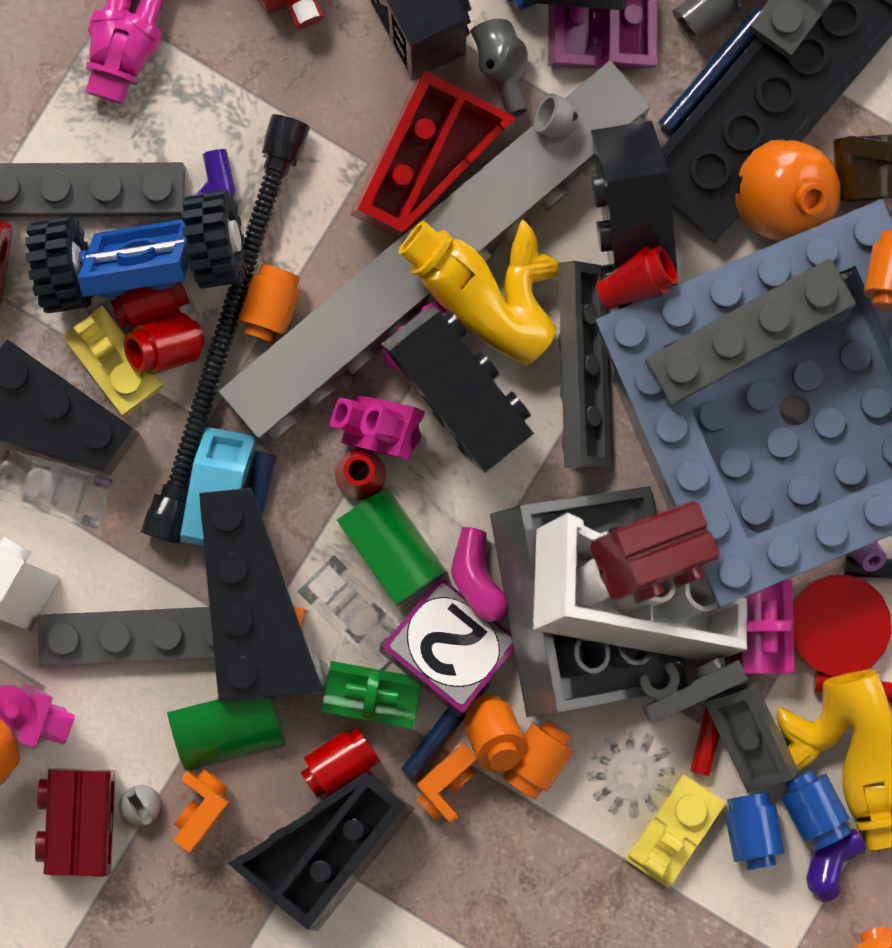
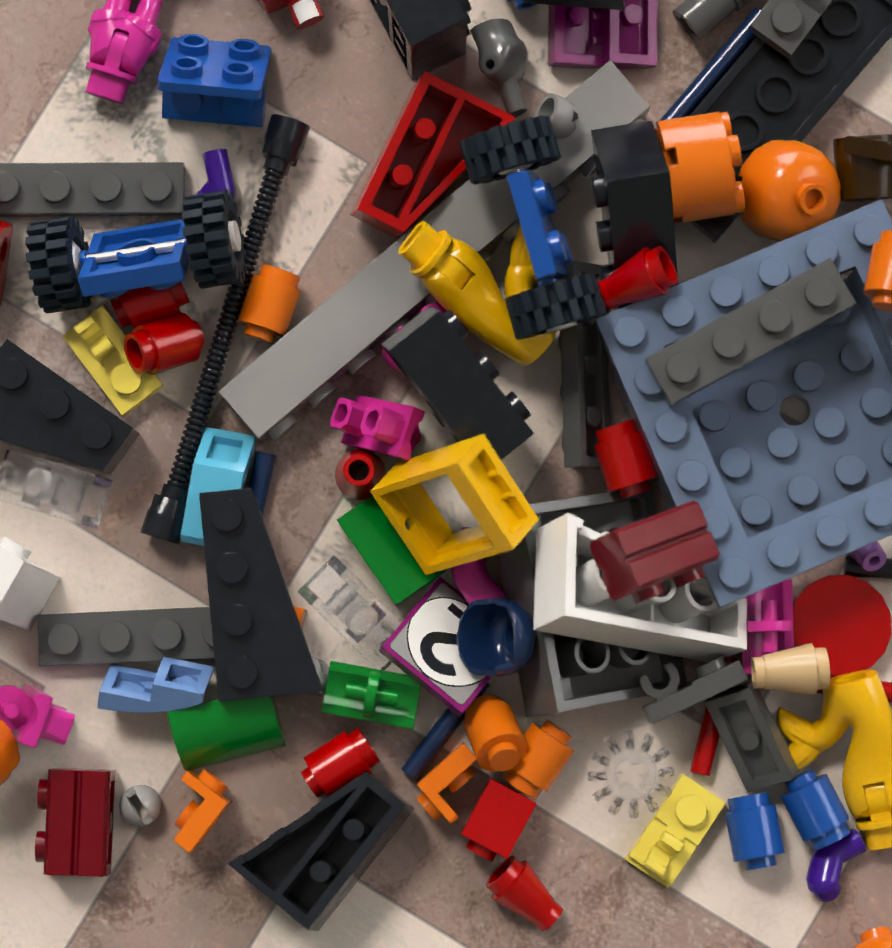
(173, 687): none -> medium blue slope
(215, 81): none -> blue bracket
(483, 485): none -> yellow window
(495, 637): none -> dark blue hair
(497, 820): none -> red brick
(513, 153): none -> black plate
(521, 891): none -> red cone
(624, 459): none -> red brick
(702, 166): none -> orange brick
(792, 670): none -> tan cone

